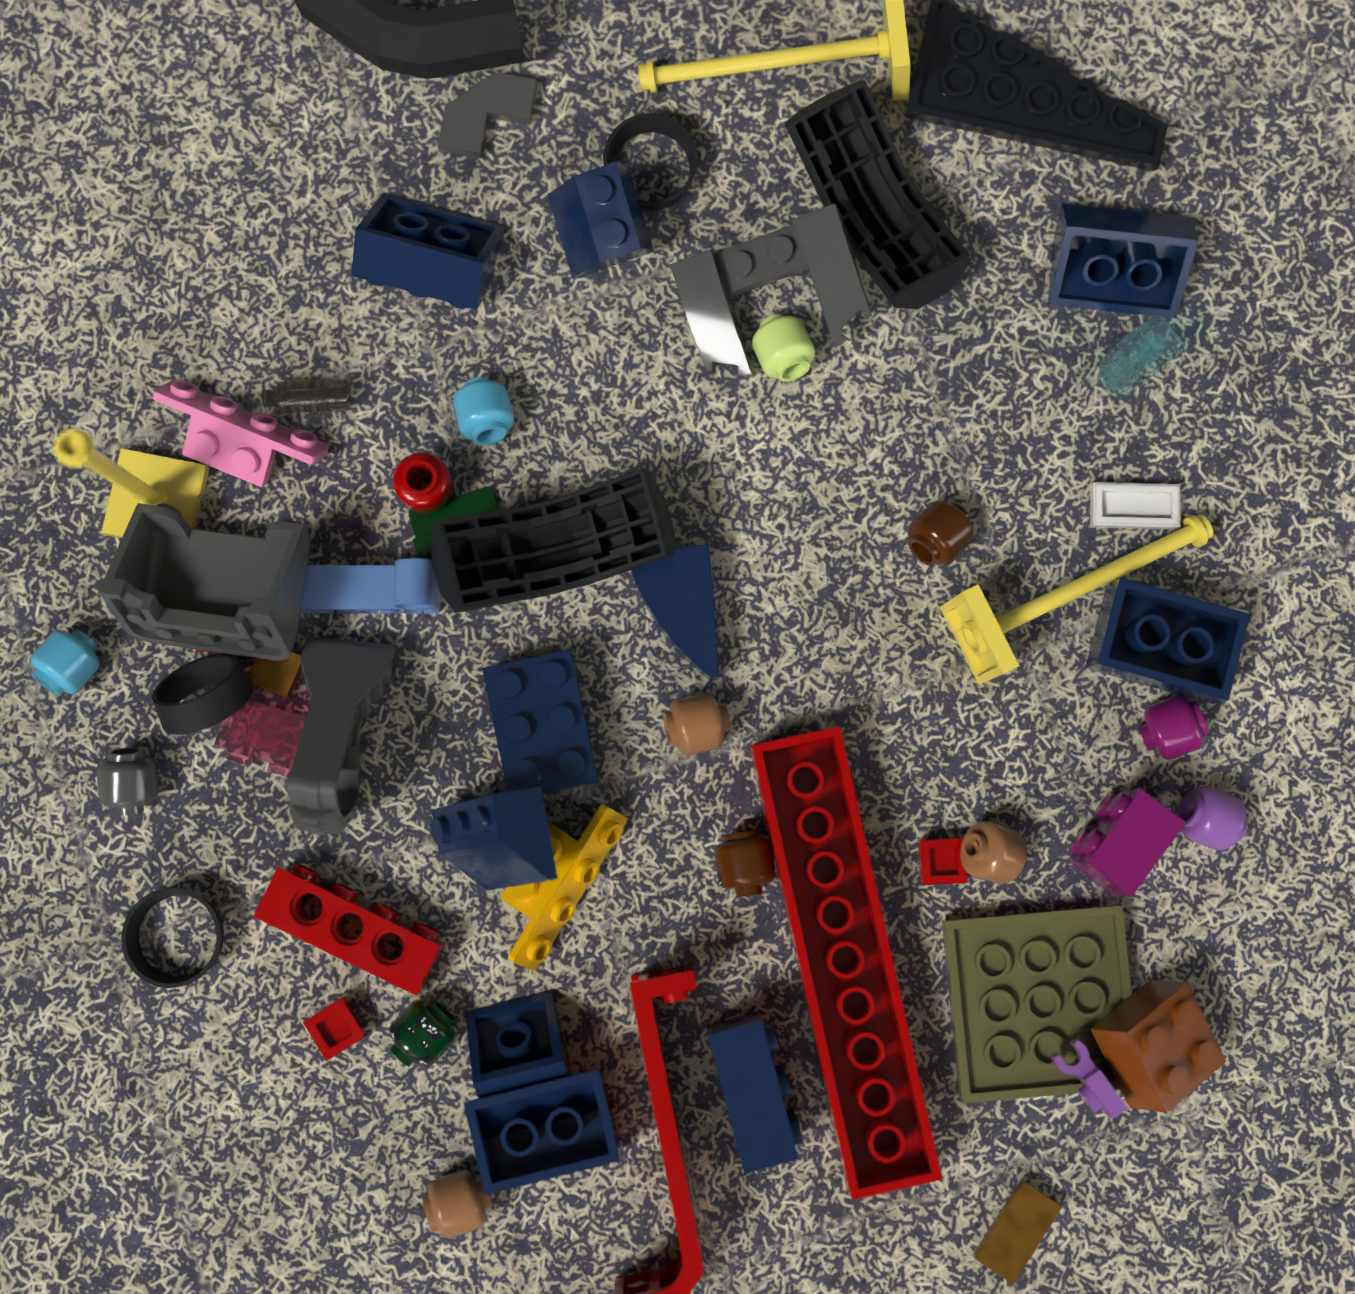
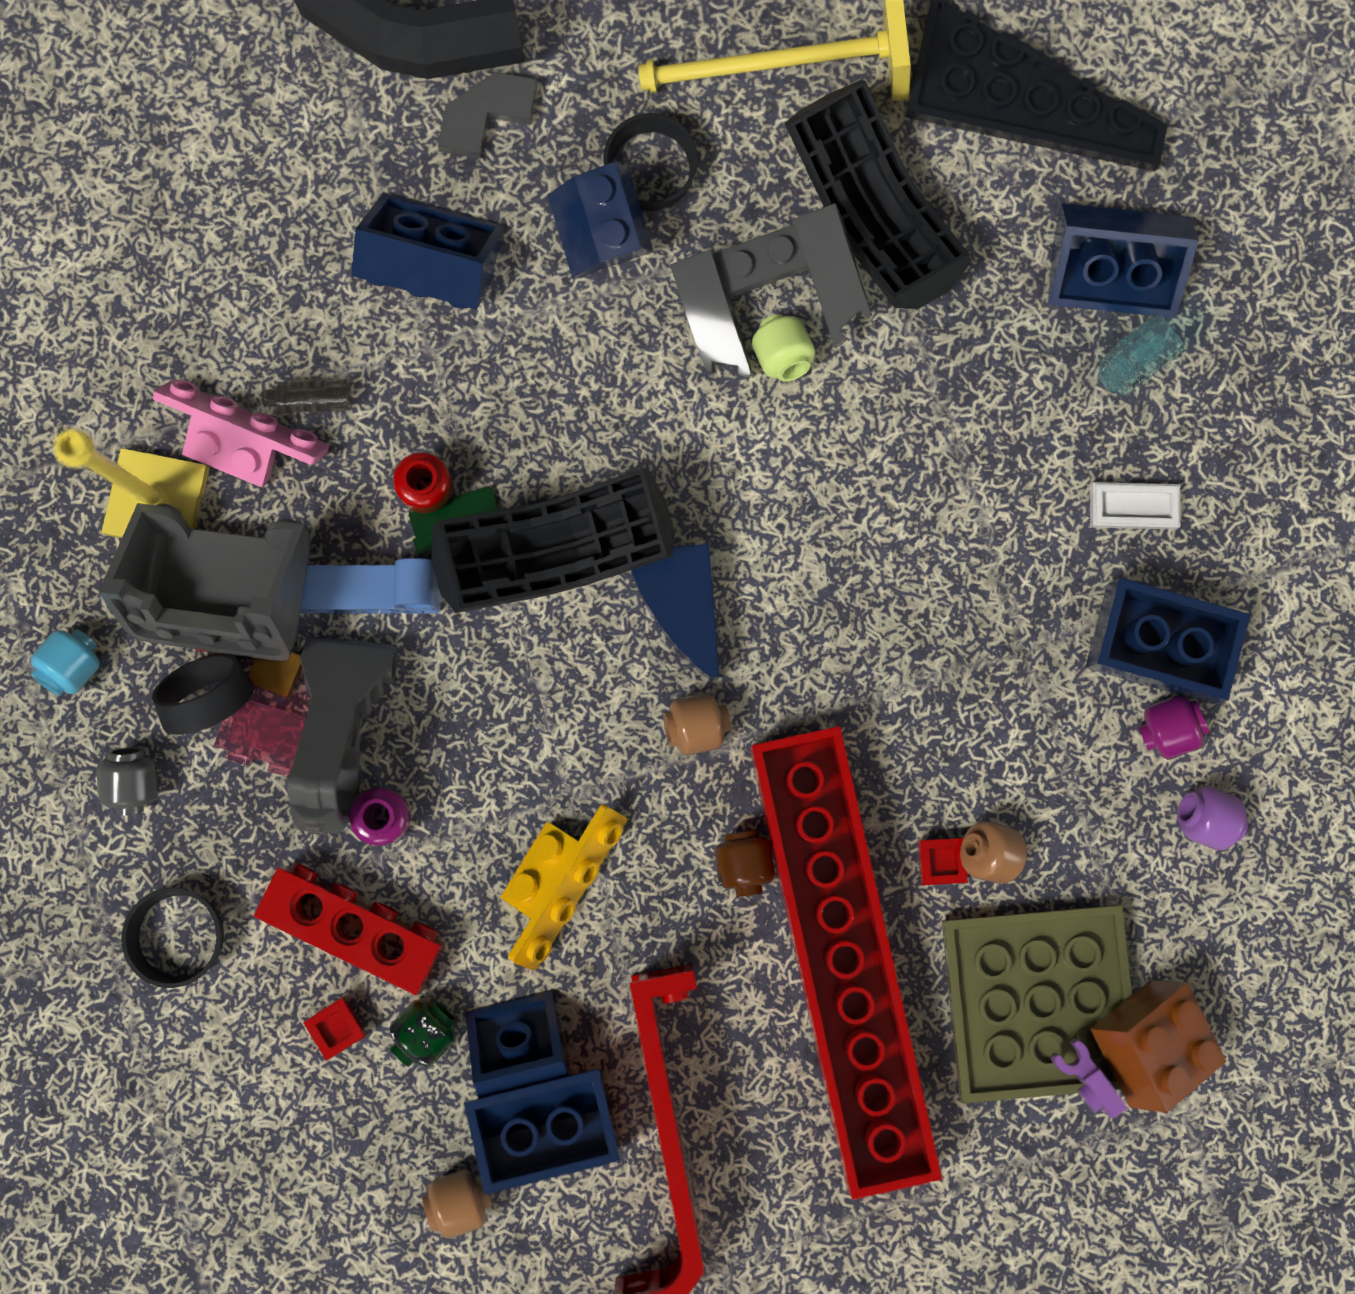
(364, 818): none -> magenta head
(483, 411): medium azure head -> none
(497, 838): dark blue slope -> none
(541, 723): dark blue brick -> none
(755, 1091): dark blue brick -> none
(940, 533): reddish brown head -> none
(982, 634): light yellow tile -> none
(1017, 1231): pearl gold tile -> none
(1124, 841): magenta brick -> none

